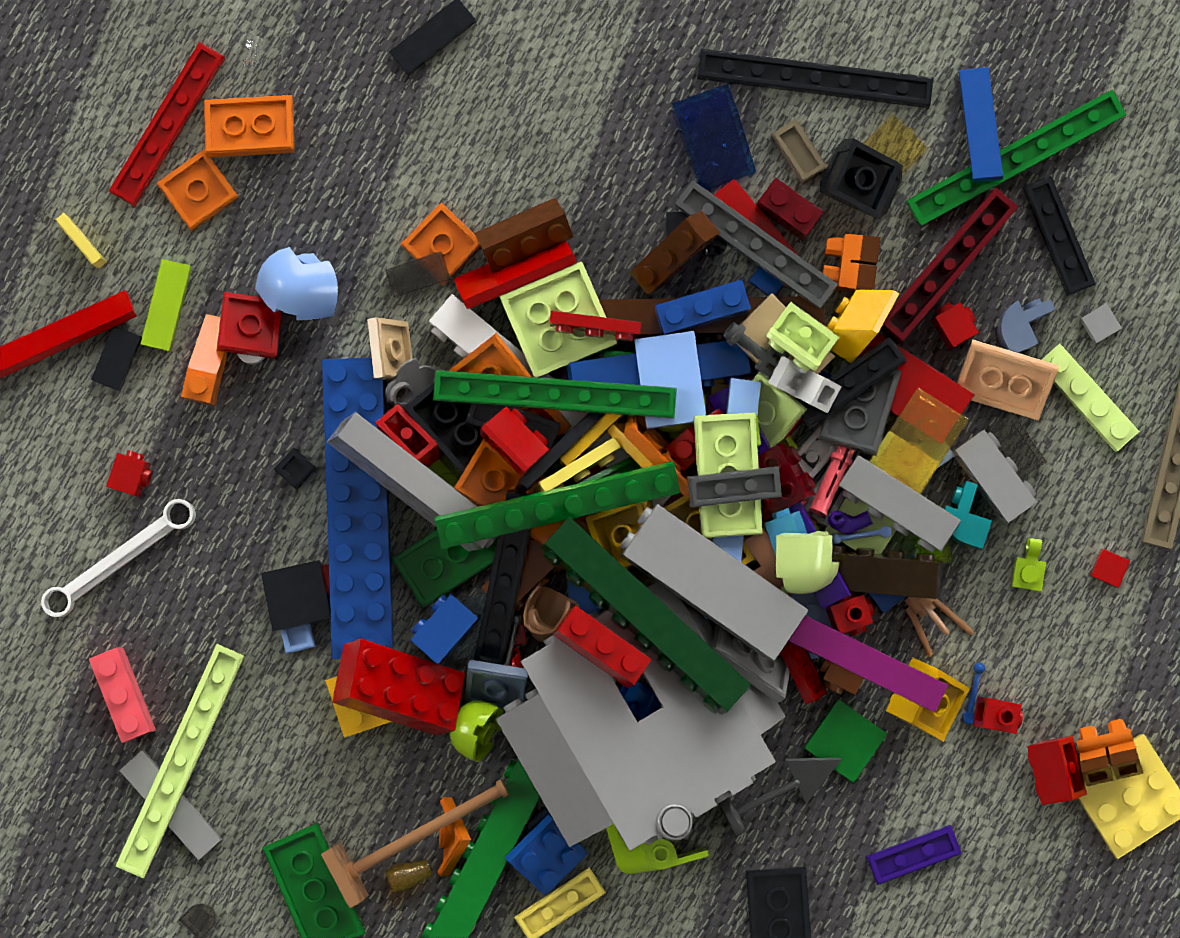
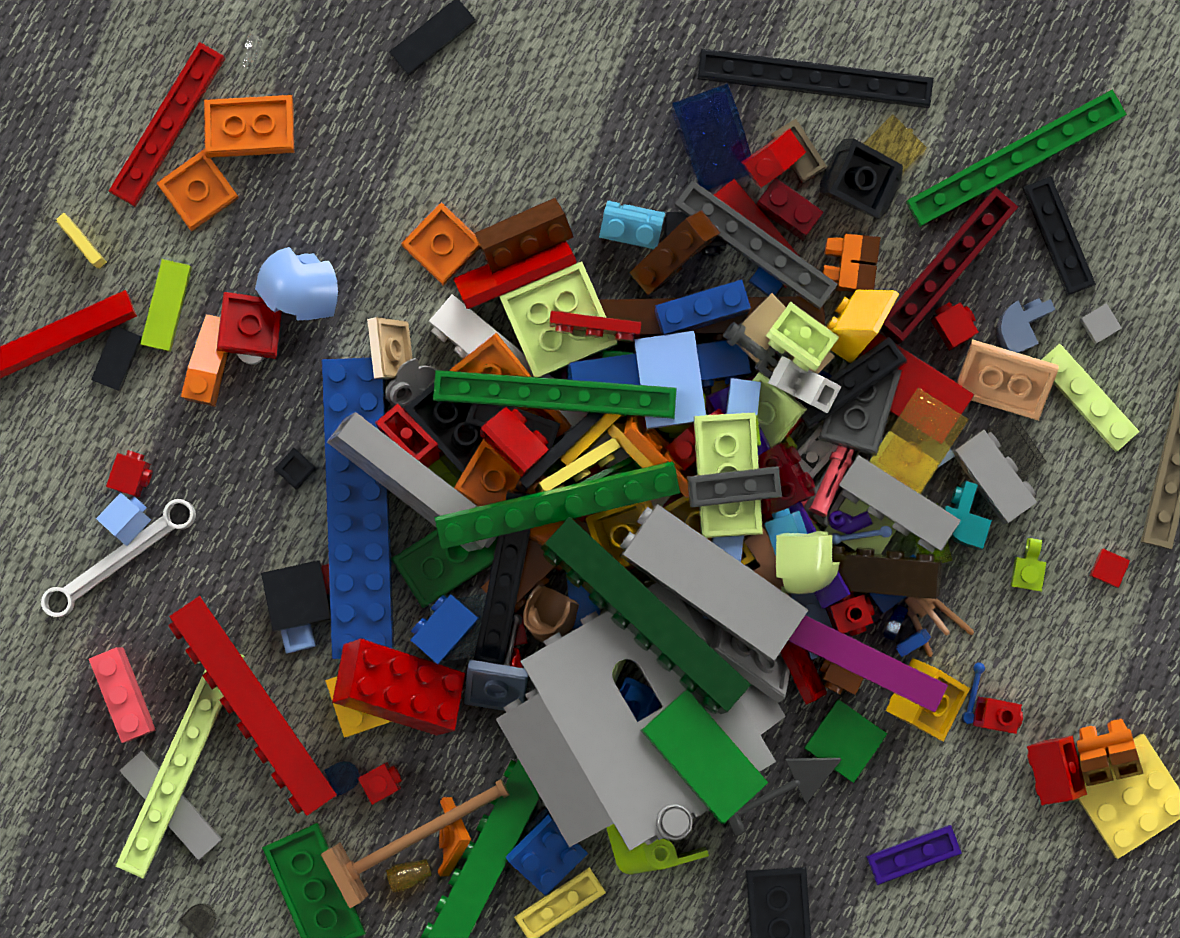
(124, 518): none -> light blue brick
(252, 705): none -> red brick
(343, 776): none -> tile
(380, 782): none -> red brick
(417, 274): clear smoke tile -> none
(475, 729): lime cylinder -> none
(602, 647): red brick -> none
(631, 225): none -> medium azure brick
(704, 756): none -> green tile
(773, 158): none -> red slope
(895, 622): none -> clear blue tile
(913, 642): none -> blue tile
(980, 124): blue tile -> none

